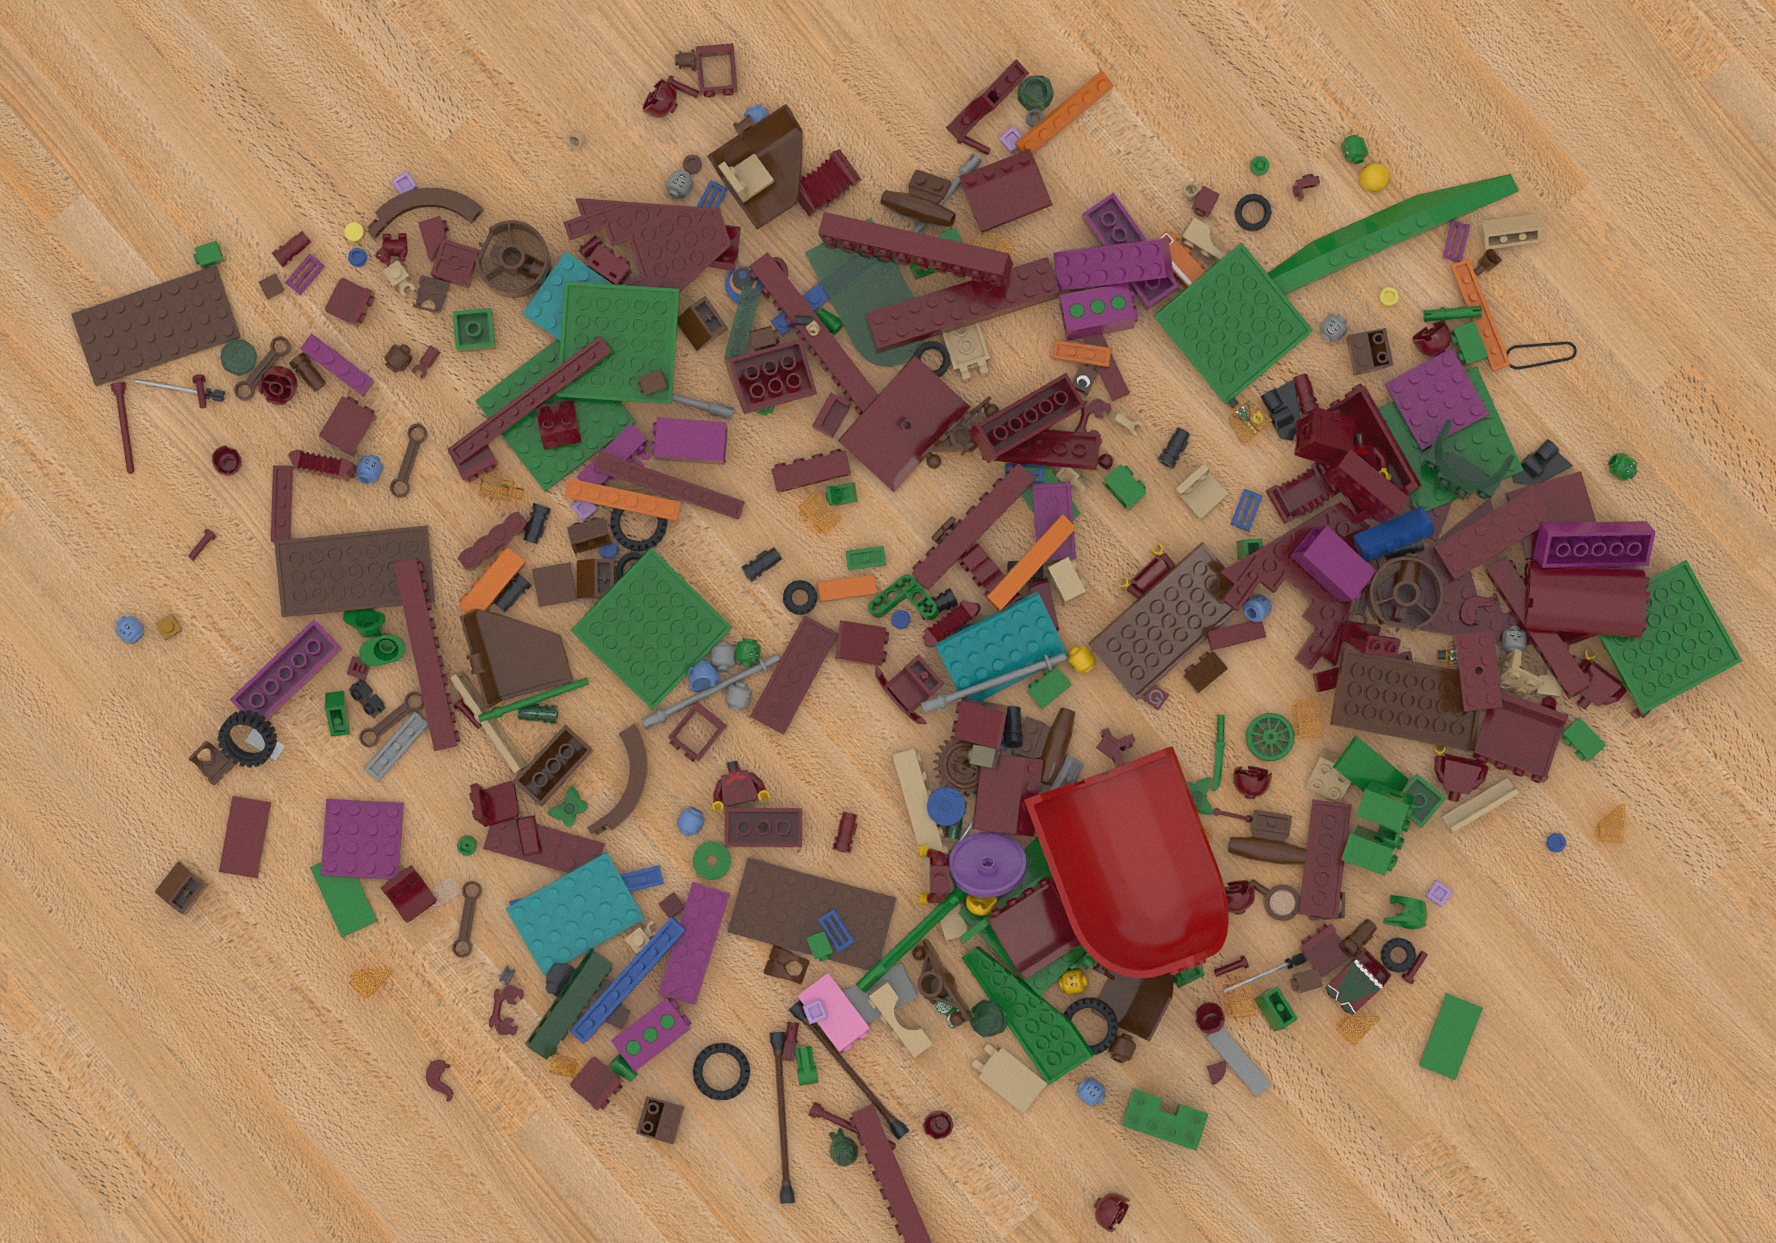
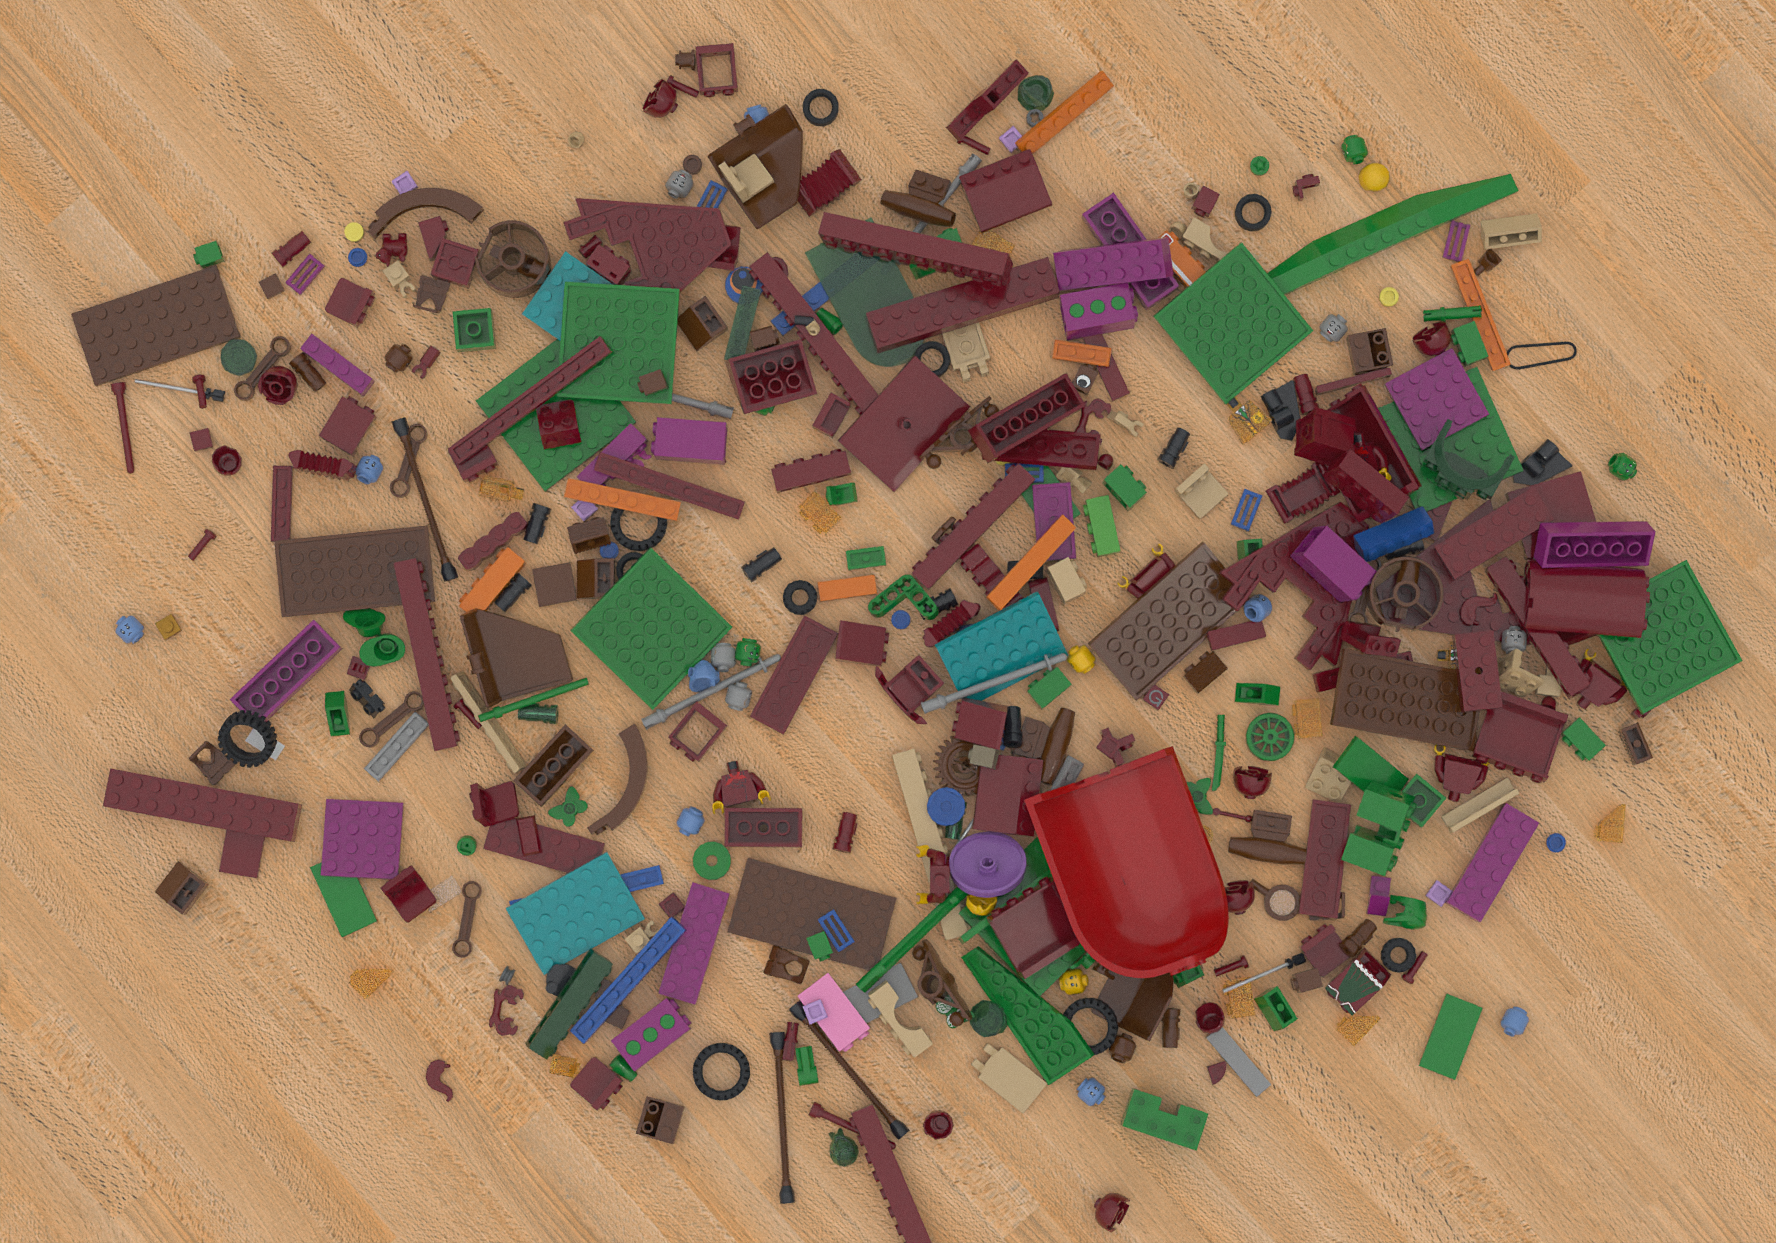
(201, 439): none -> dark red tile
(202, 805): none -> dark red brick
(402, 430): none -> reddish brown hose
(820, 93): none -> black tyre
(1101, 526): none -> bright green brick
(1170, 1028): none -> reddish brown axle
(1177, 225): none -> tan hinge
(1257, 694): none -> green slope
(1353, 381): none -> dark red tile
(1378, 896): none -> magenta slope
(1492, 862): none -> magenta brick
(1514, 1021): none -> medium blue head
(1635, 744): none -> reddish brown brick

